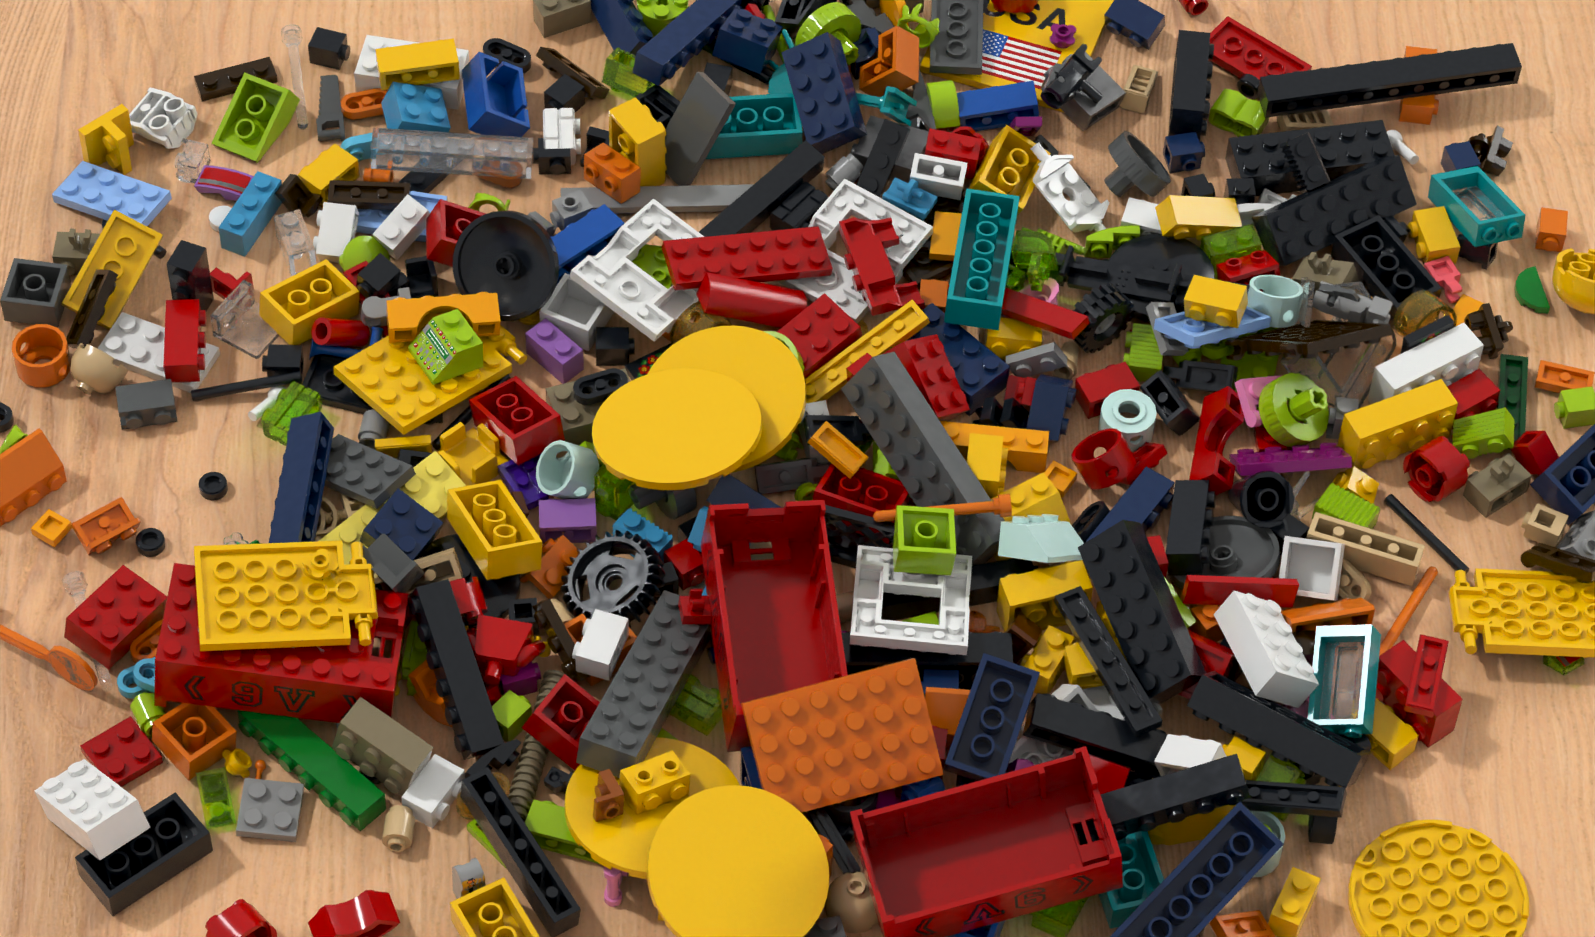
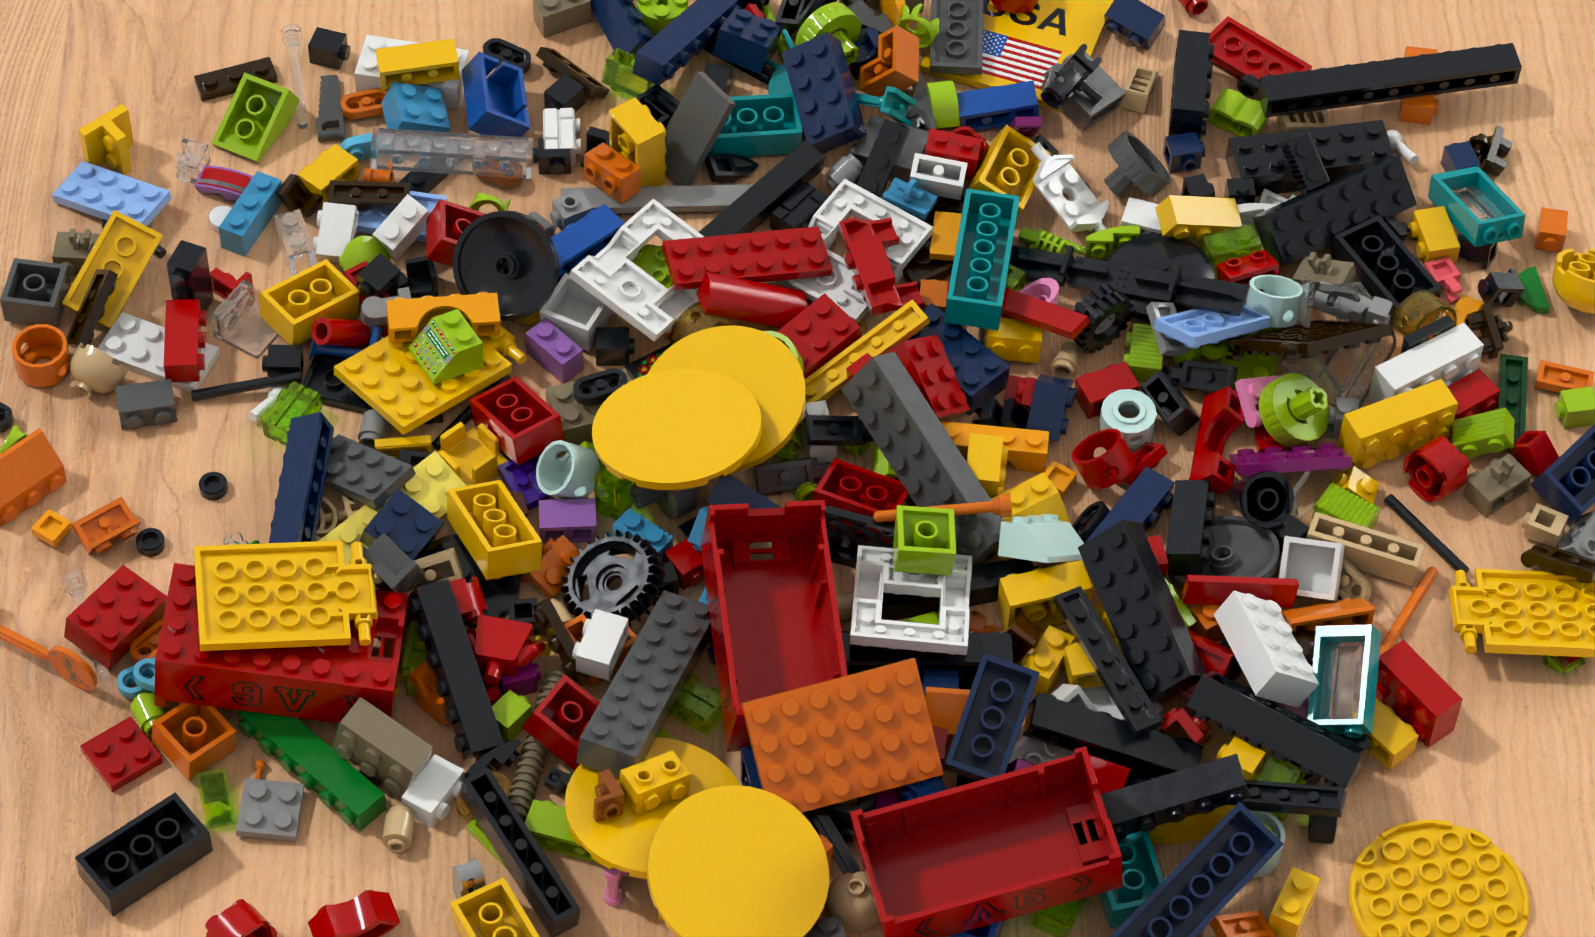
(92, 809): white brick -> none
(163, 118): white slope -> none
(237, 762): yellow plate -> none
(320, 571): yellow plate -> none
(695, 608): red tile -> none
(728, 167): none -> black plate
(838, 449): light orange tile -> none
(1036, 360): light grey plate -> none
(1037, 254): clear neon green brick -> none
(1062, 35): magenta plate -> none
(1186, 752): white brick -> none
(1194, 726): none -> red bracket
(1215, 301): yellow brick -> none
(1426, 675): red tile -> none
(1500, 288): none -> black brick

